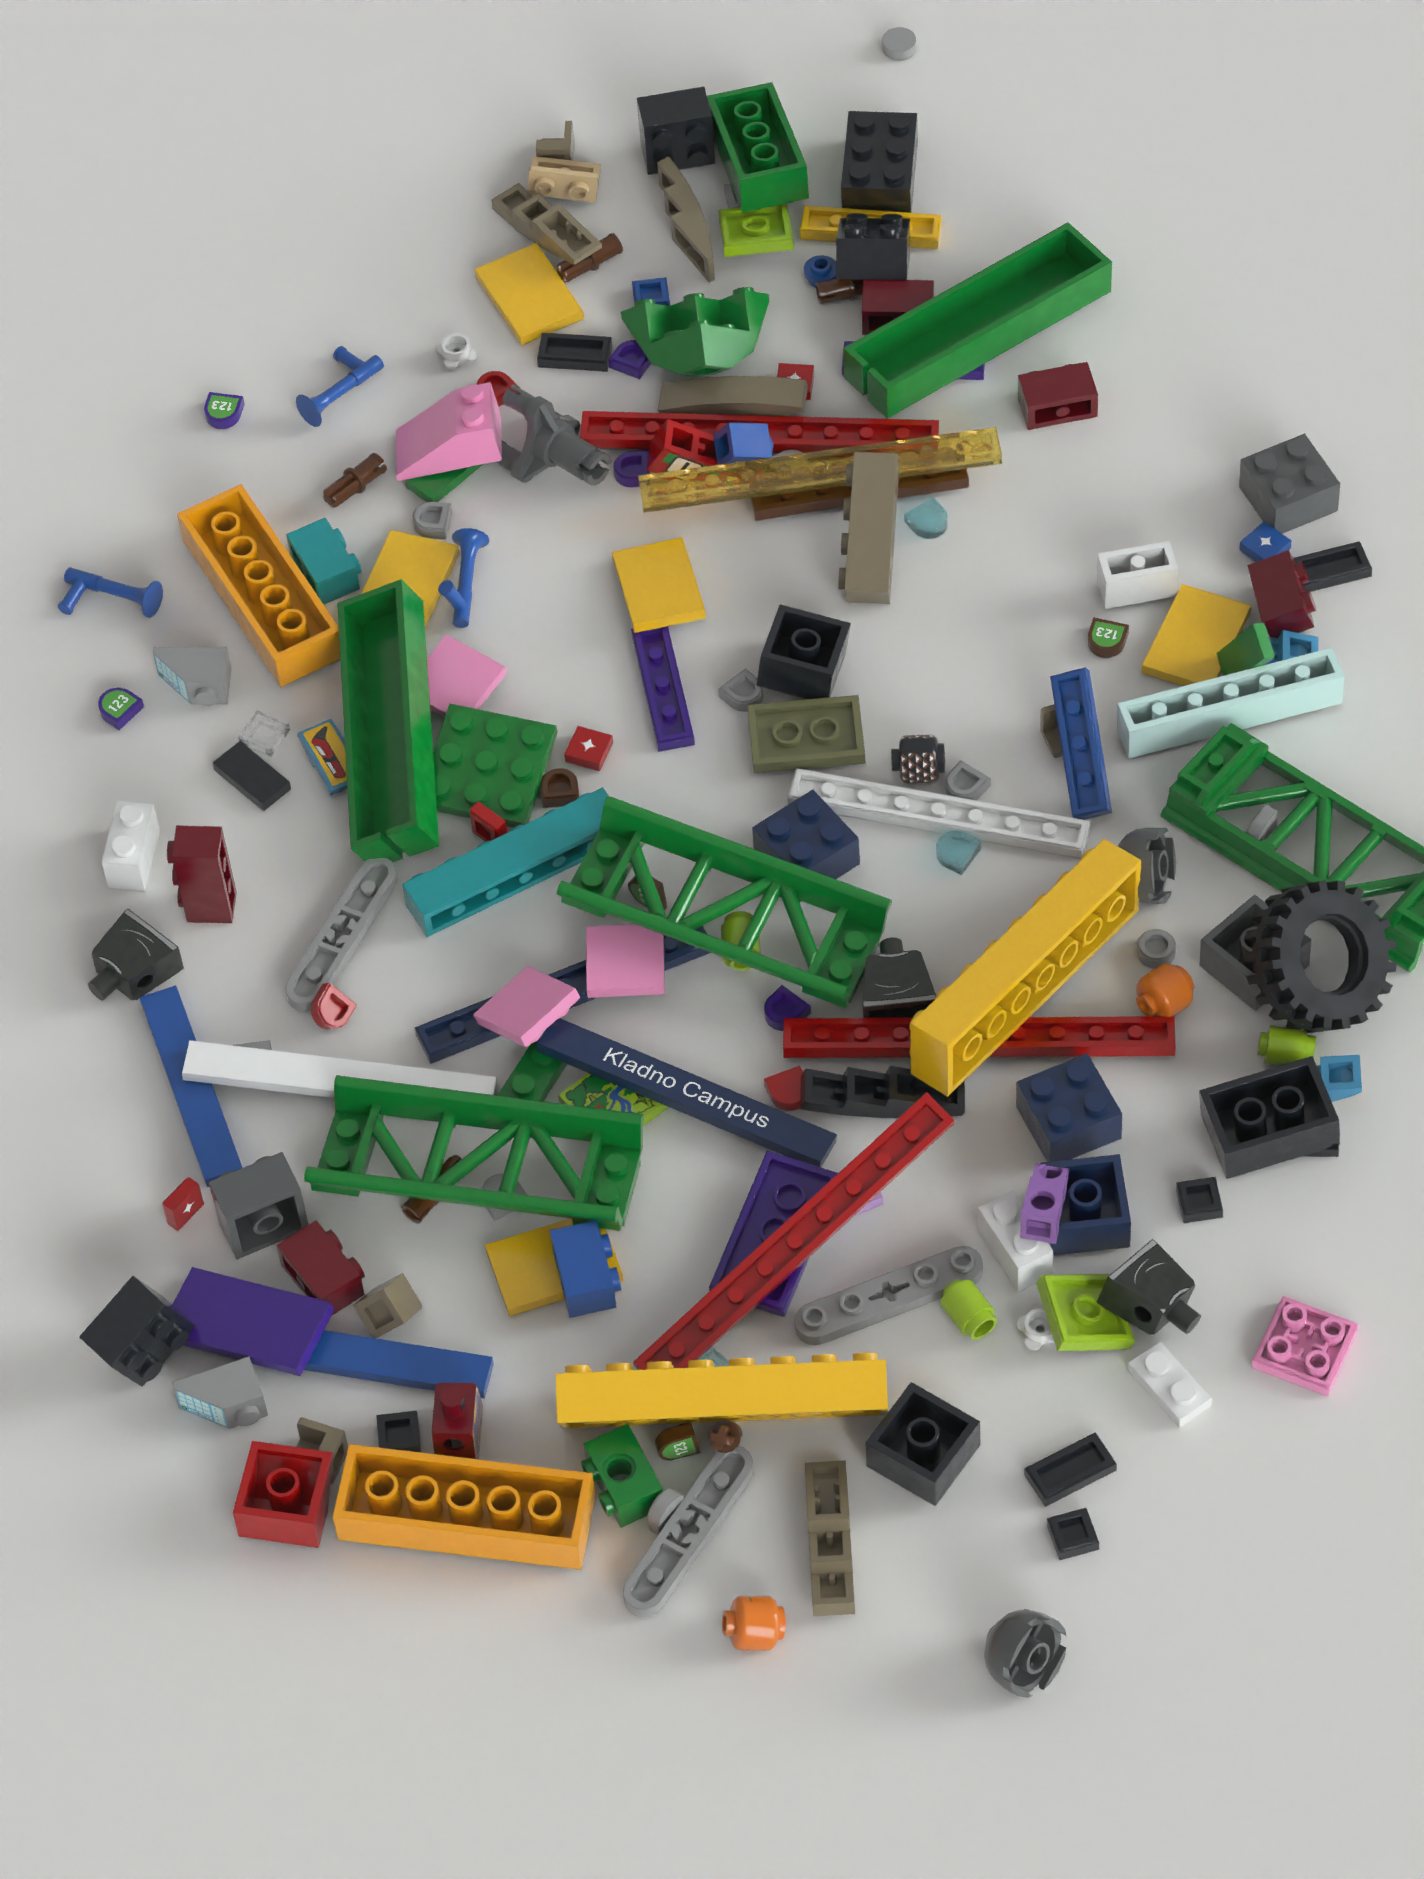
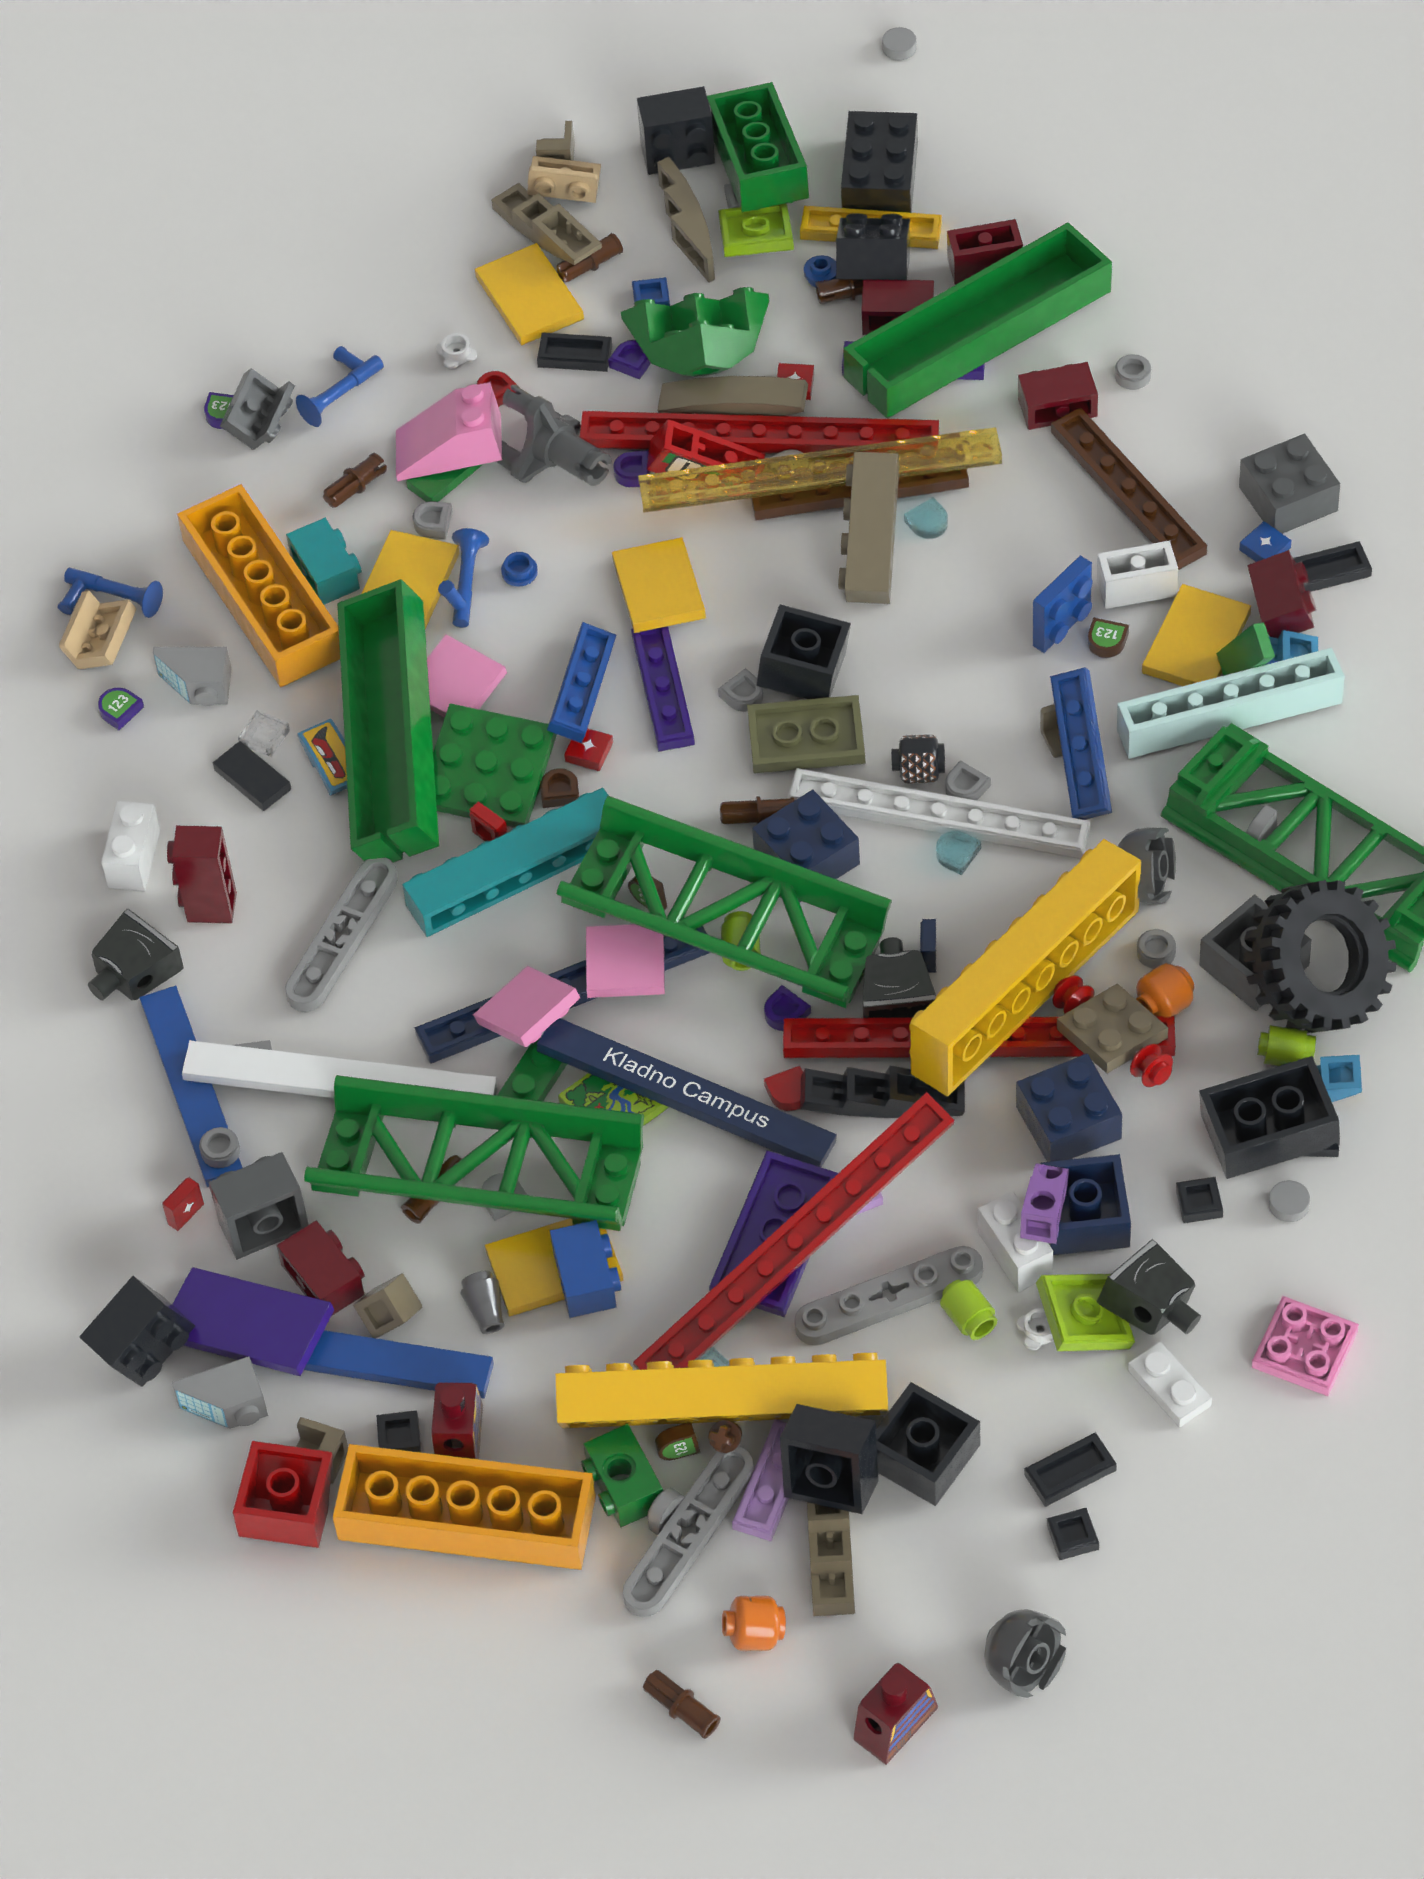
(96, 631): none -> tan bracket
(219, 1147): none -> light grey tile
(257, 409): none -> dark grey bracket
(331, 1007): tile -> none
(483, 1299): none -> flat silver cone
(519, 569): none -> blue plate
(581, 682): none -> blue tile
(681, 1703): none -> reddish brown axle
(742, 443): brick -> none
(751, 811): none -> reddish brown axle
(764, 1496): none -> lavender tile
(829, 1458): none -> black brick
(899, 1706): none -> dark red torso
(928, 943): none -> dark blue tile
(980, 246): none -> dark red brick
(1062, 604): none -> blue plate
(1113, 1029): none -> dark tan plate
(1127, 486): none -> reddish brown plate
(1133, 372): none -> light grey tile
(1289, 1201): none -> light grey tile

